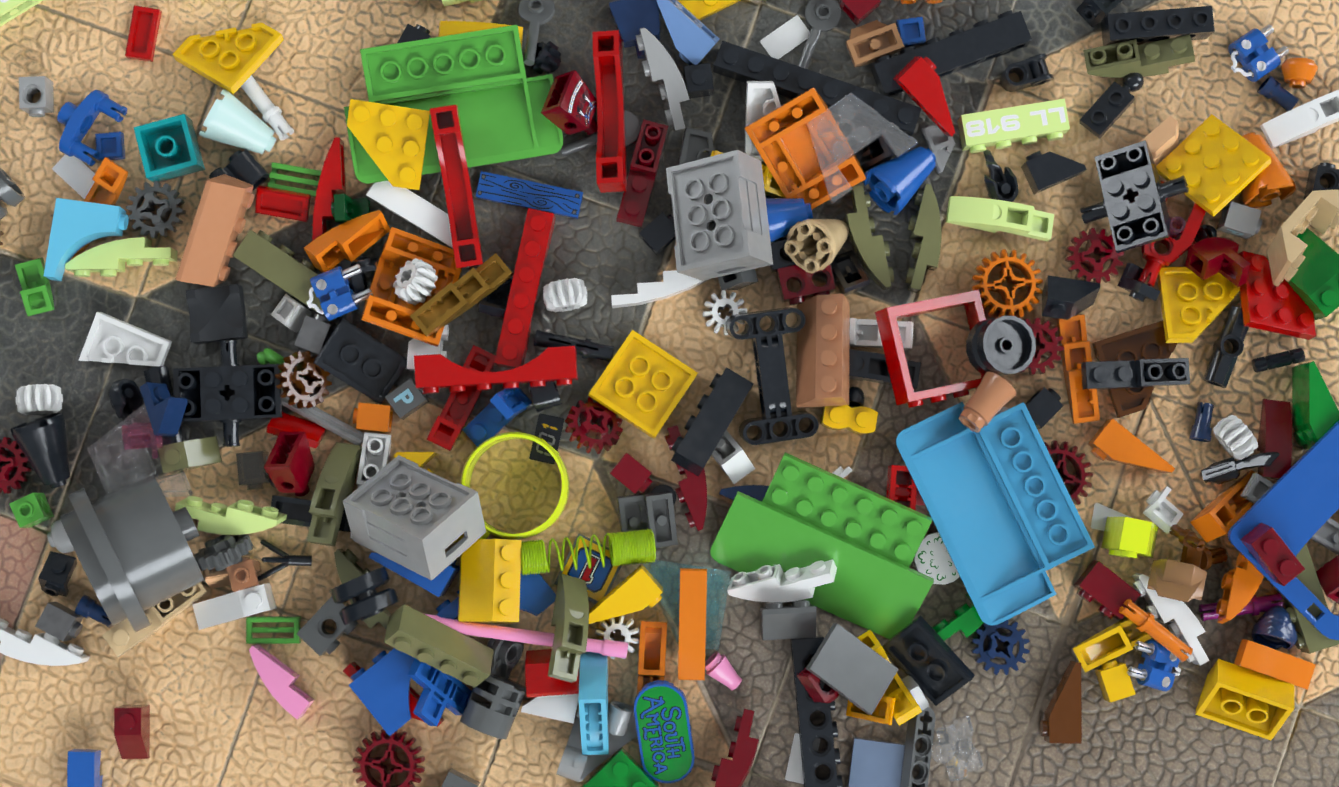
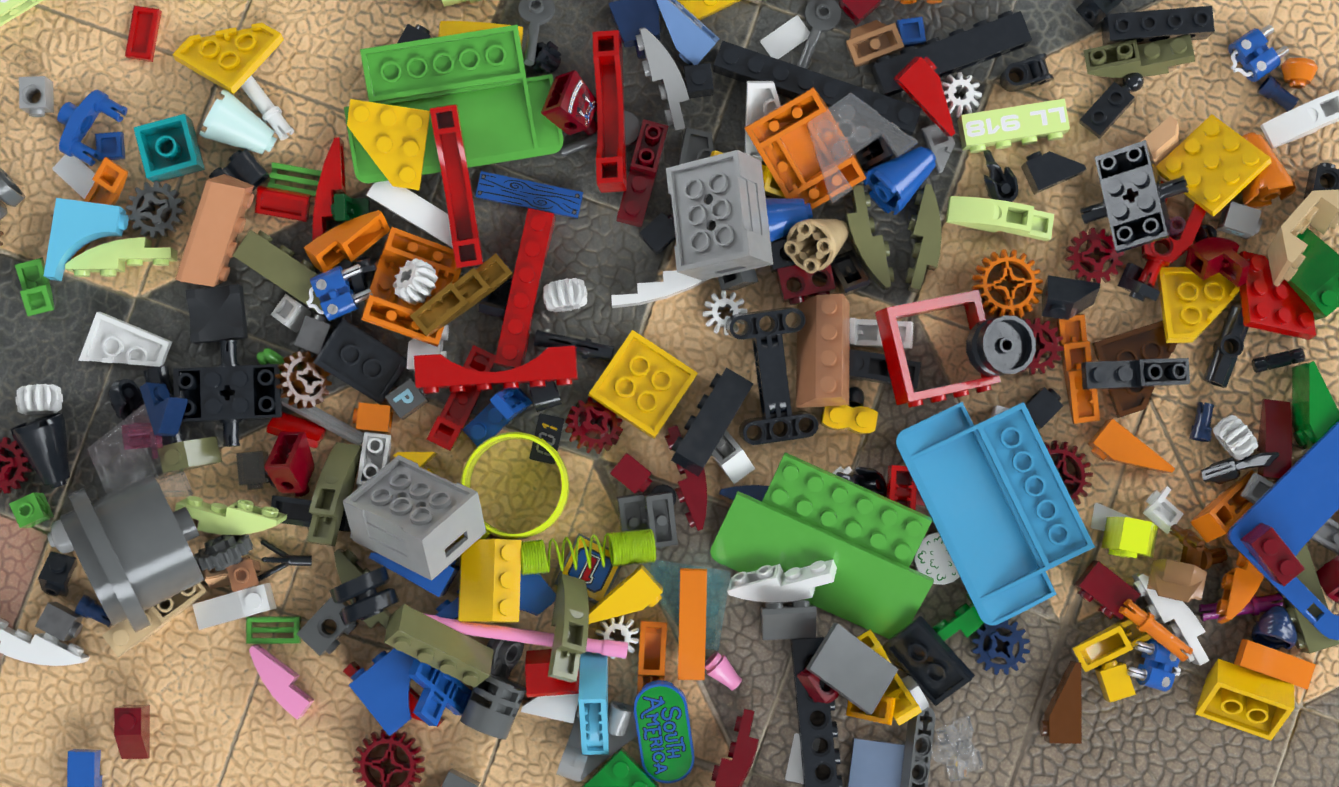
(867, 478): none -> black piece
(968, 101): none -> white gear
(986, 401): nougat plant -> none

